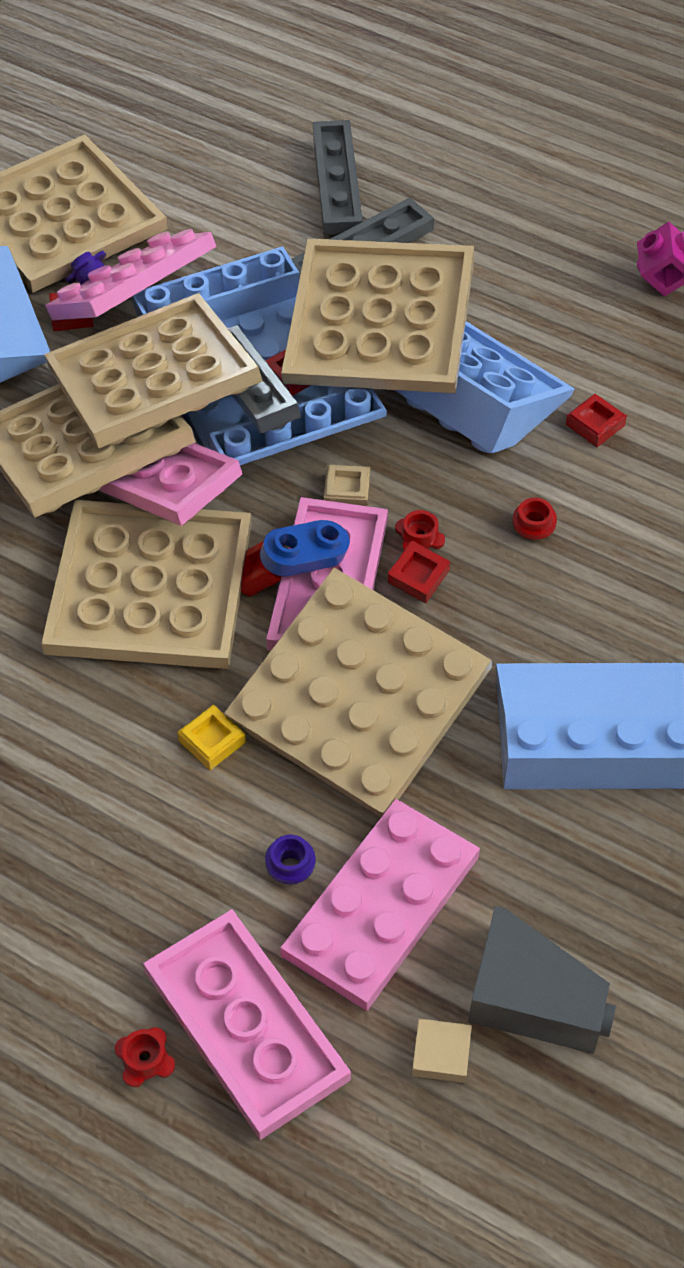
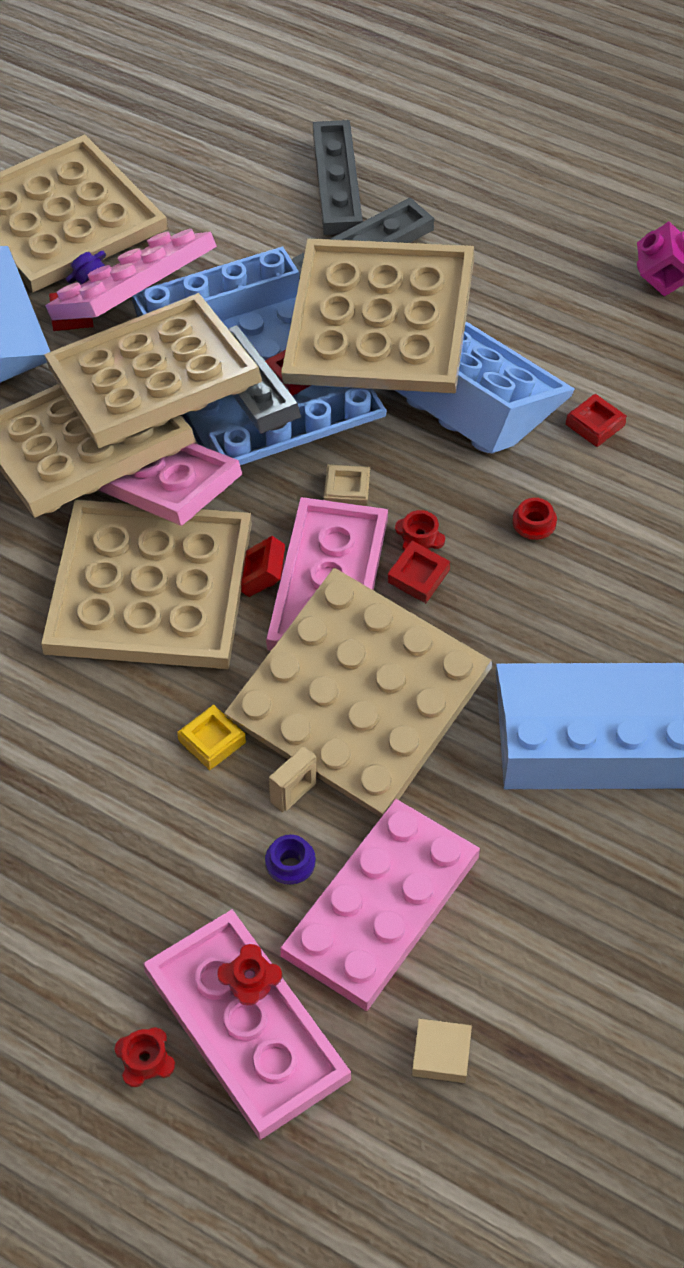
(253, 989): none -> red plate
(293, 779): none -> tan tile
(308, 547): blue plate -> none
(538, 988): dark grey slope -> none

